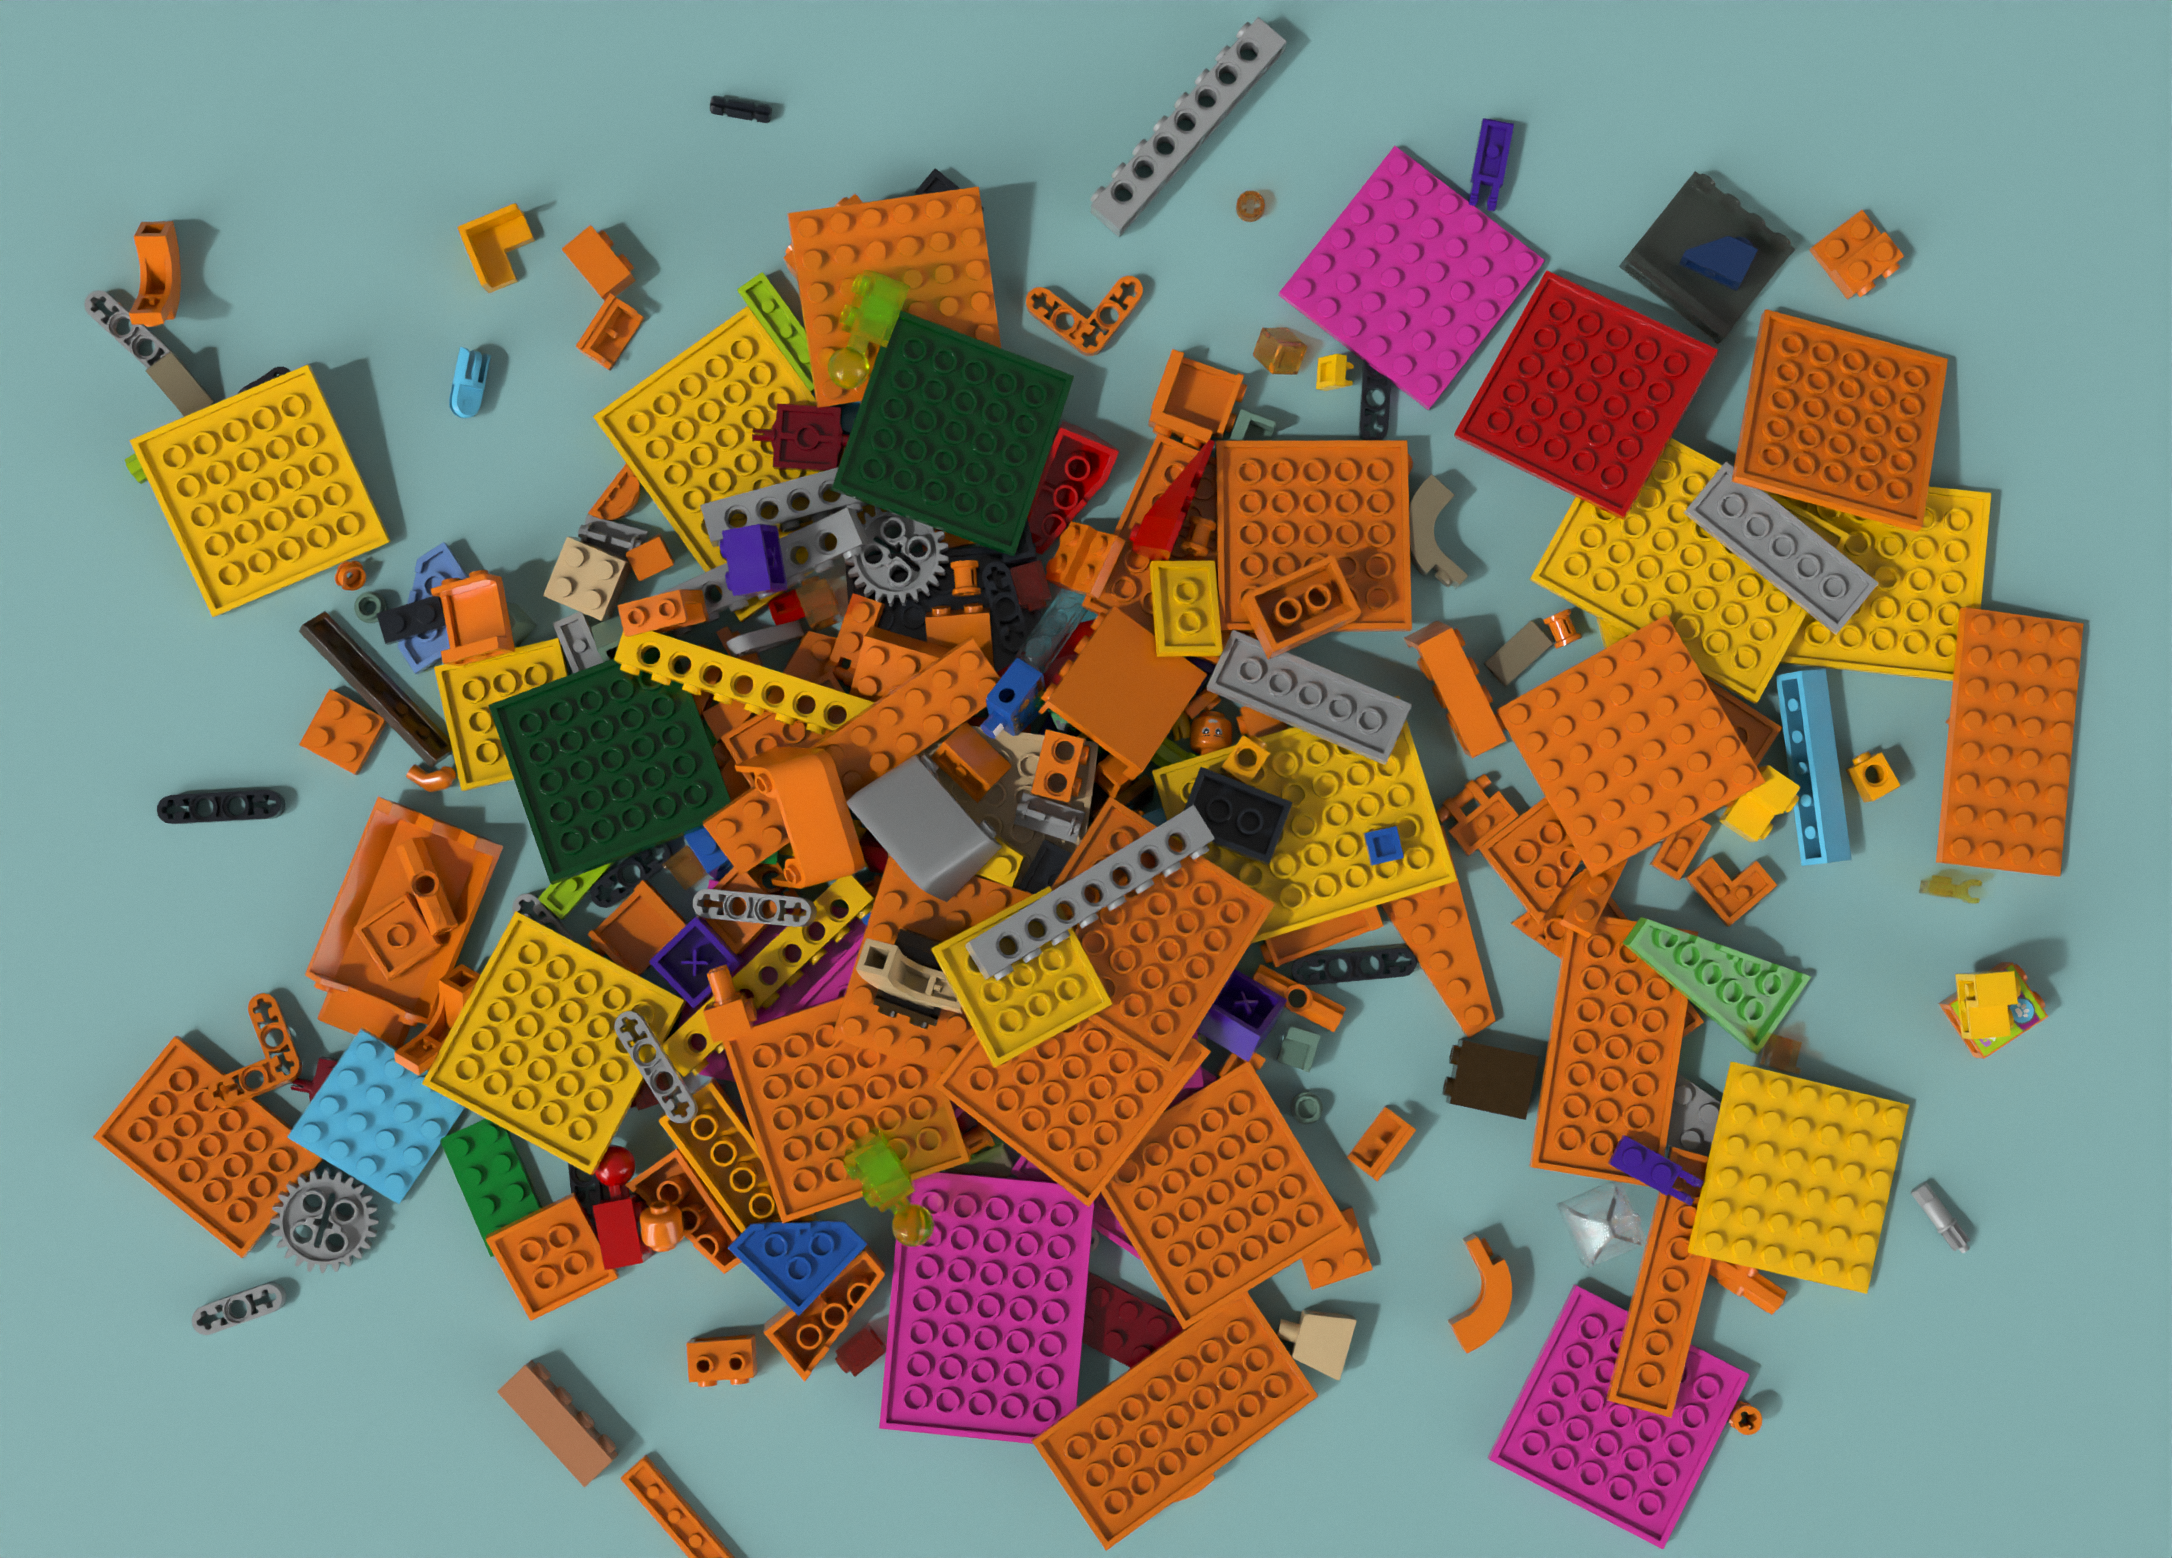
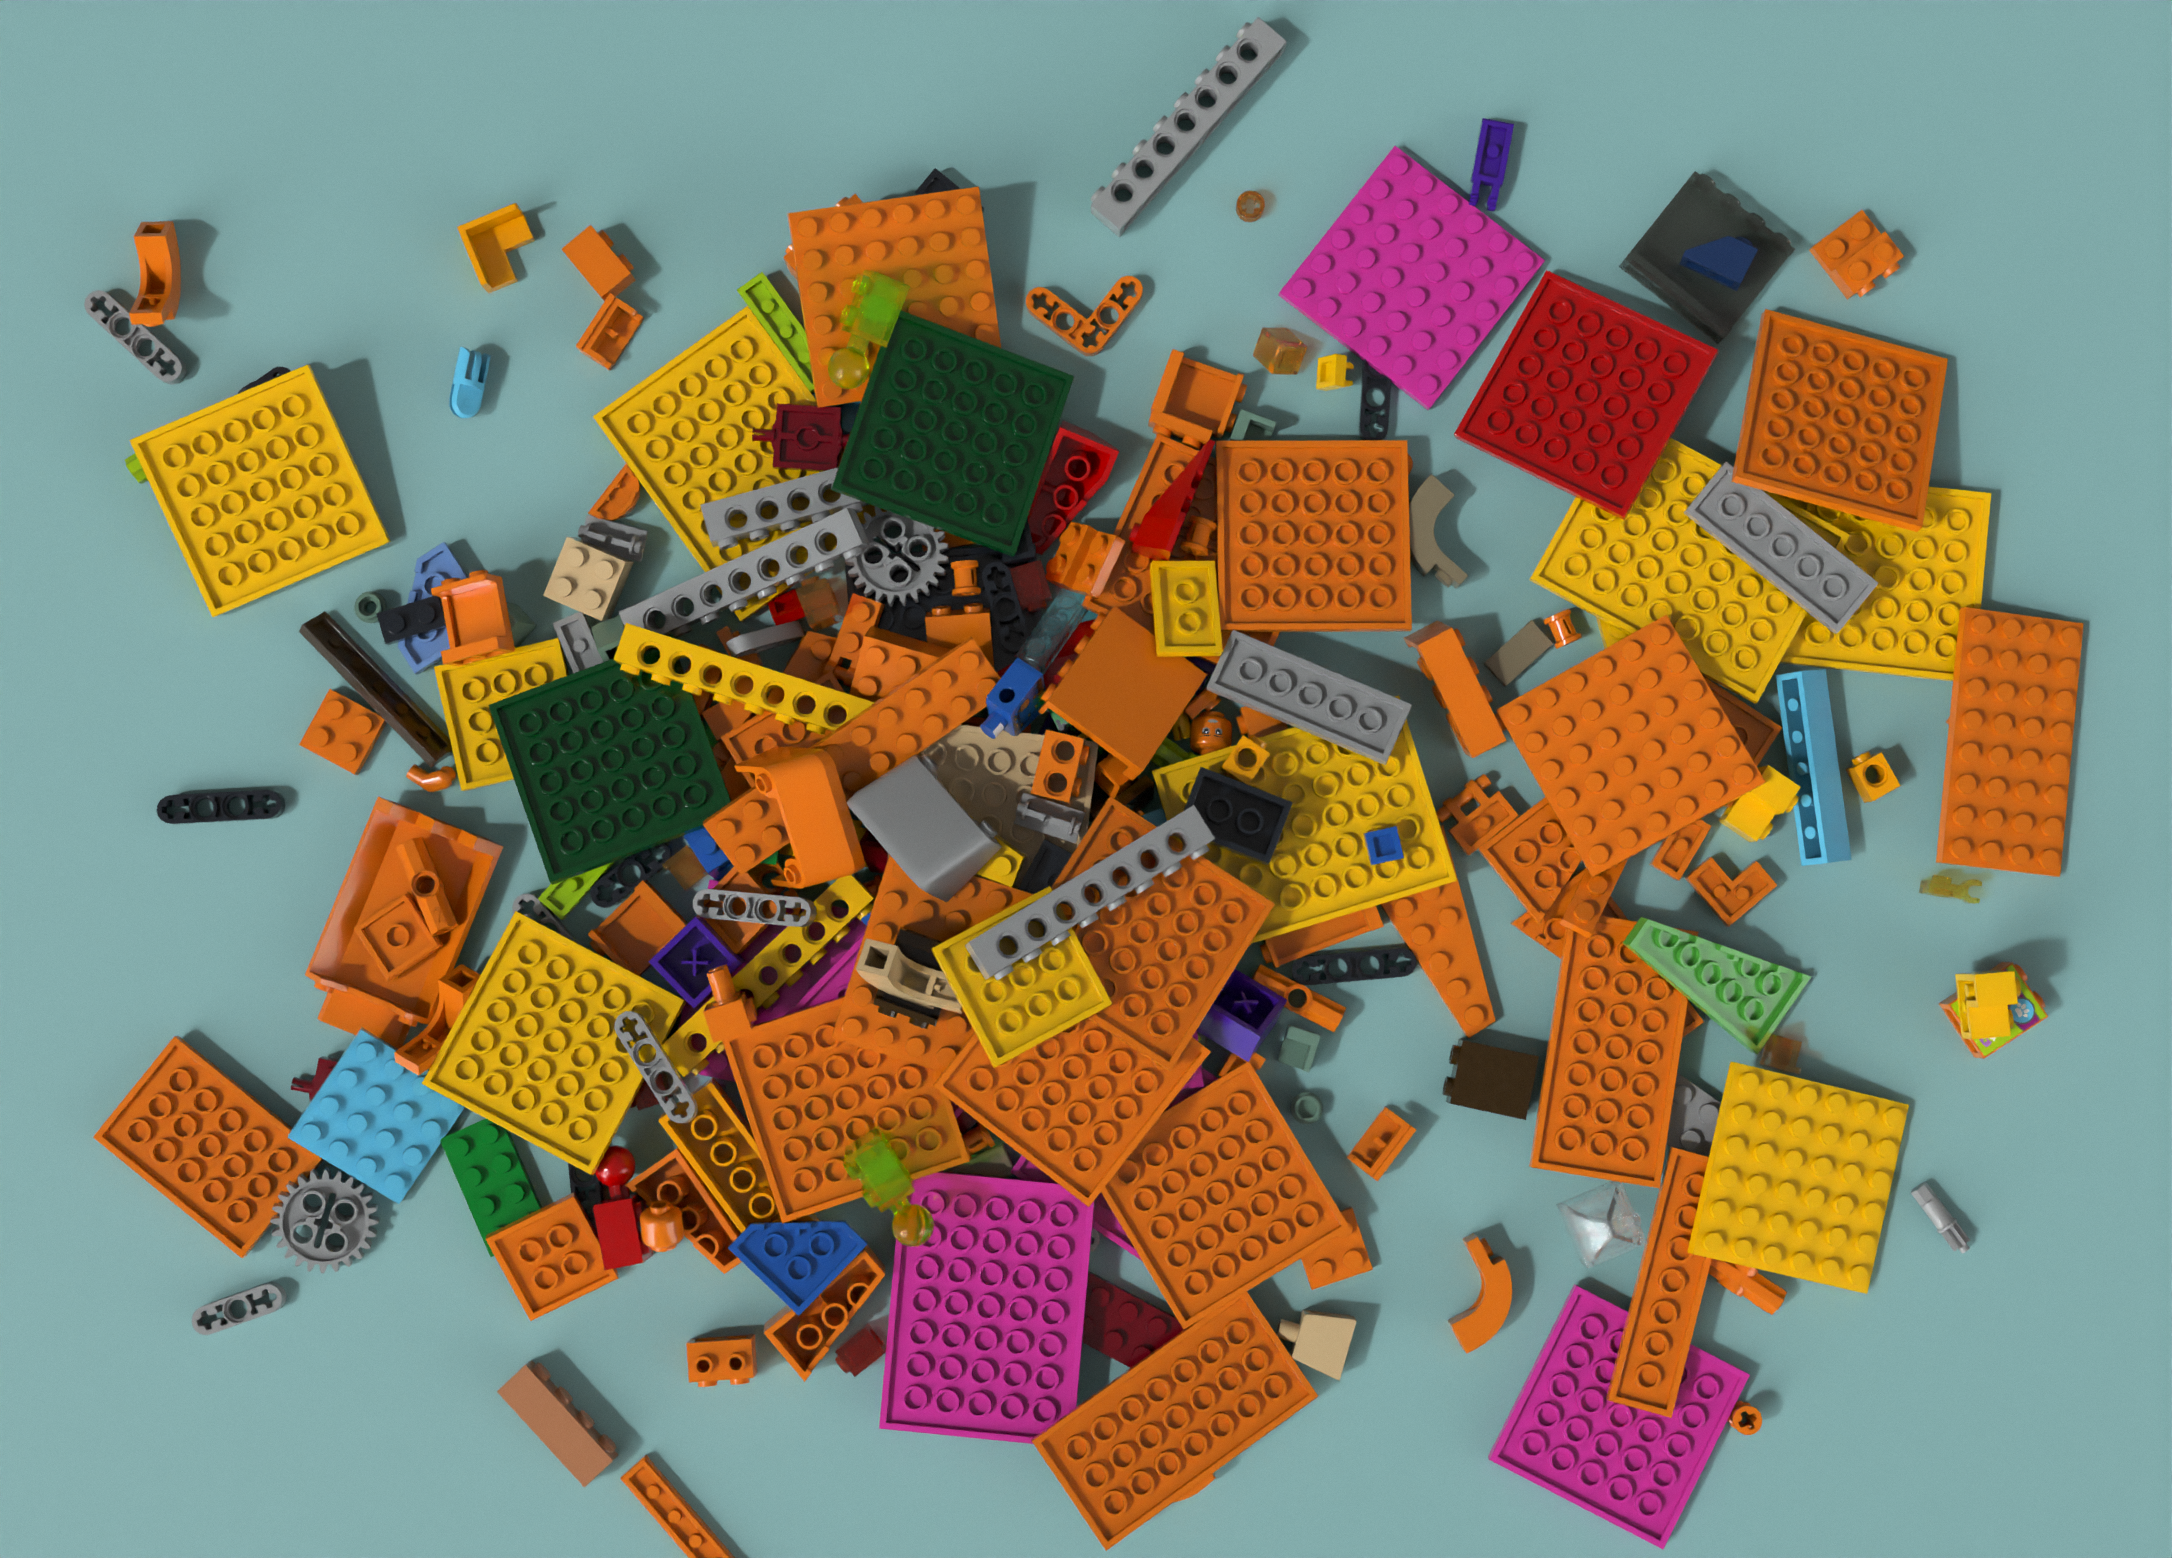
(179, 384): dark tan tile -> none
(268, 1066): orange beam -> none
(355, 580): orange plate -> none
(650, 557): orange panel -> none
(663, 612): orange panel -> none
(740, 109): black axle -> none
(753, 560): dark purple brick -> none
(971, 761): orange panel -> none
(1300, 607): orange brick -> none
(1651, 1168): dark purple hinge -> none

